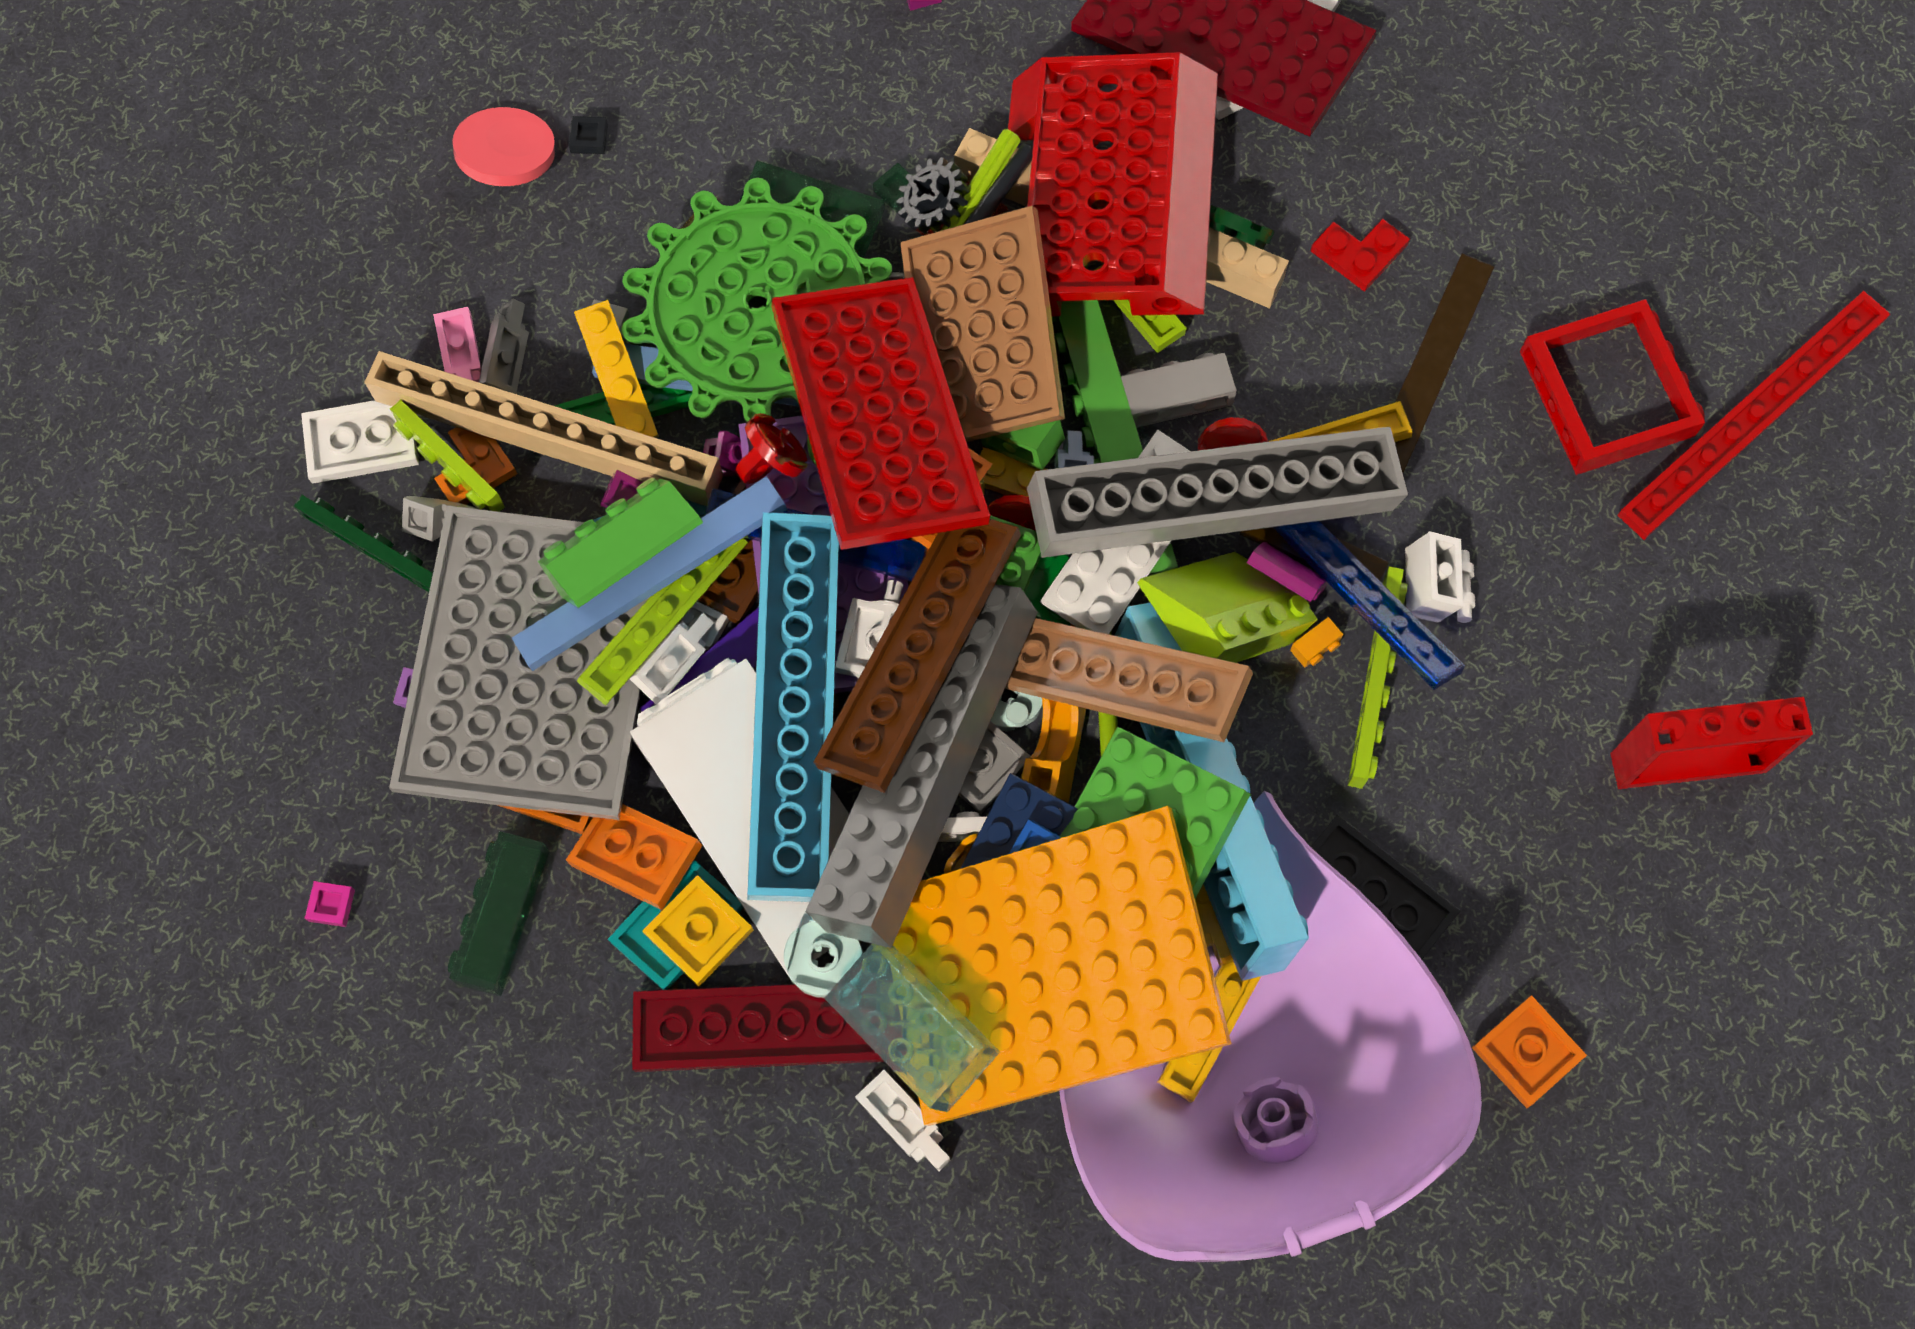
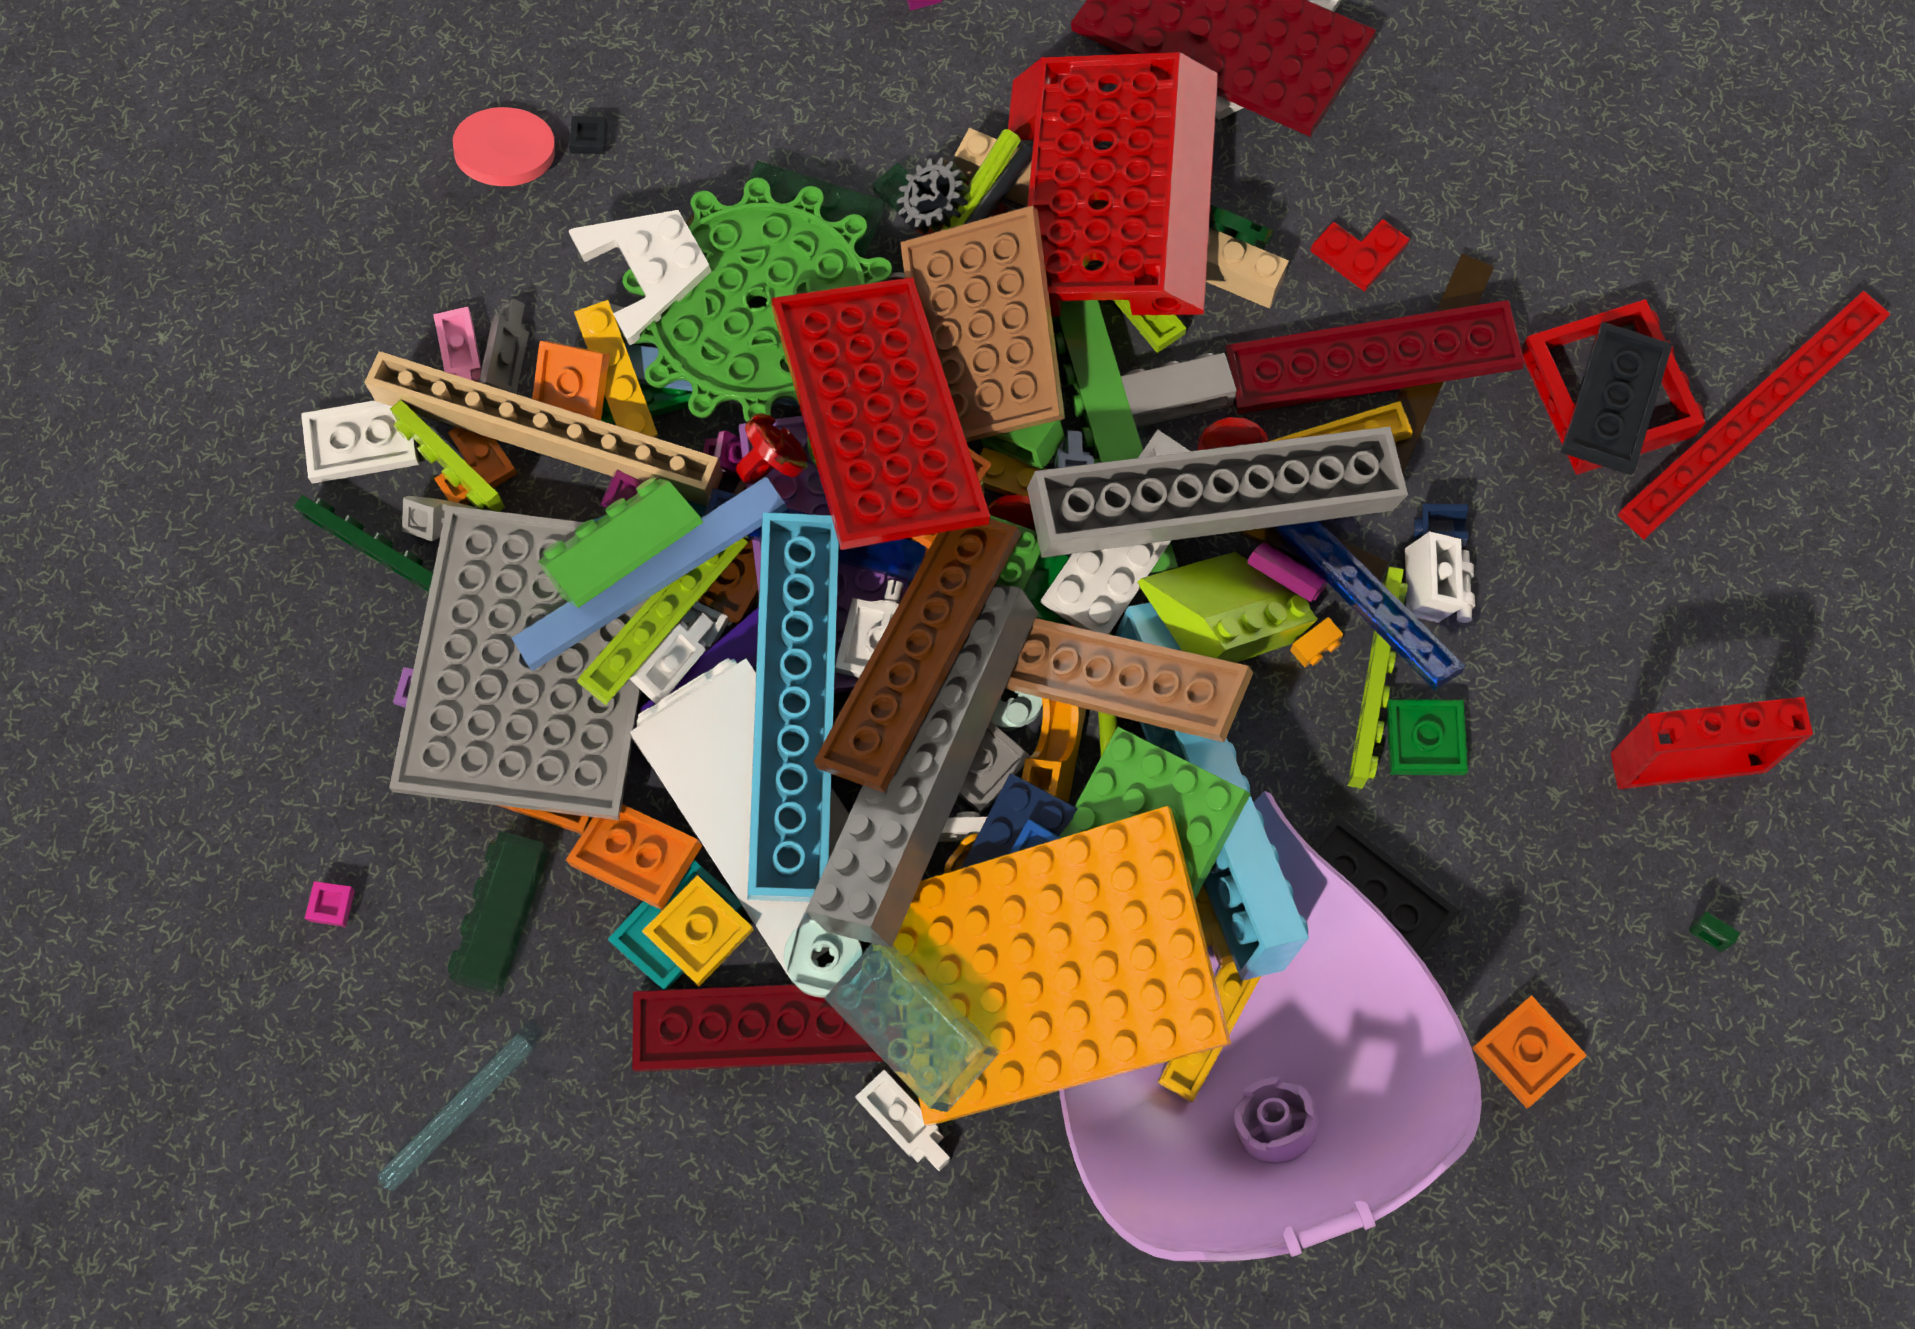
(454, 1113): none -> clear light blue axle
(571, 378): none -> orange plate
(660, 256): none -> white wing
(1374, 356): none -> dark red plate
(1426, 737): none -> green plate
(1444, 520): none -> dark blue window
(1616, 398): none -> black plate
(1714, 931): none -> dark green tile

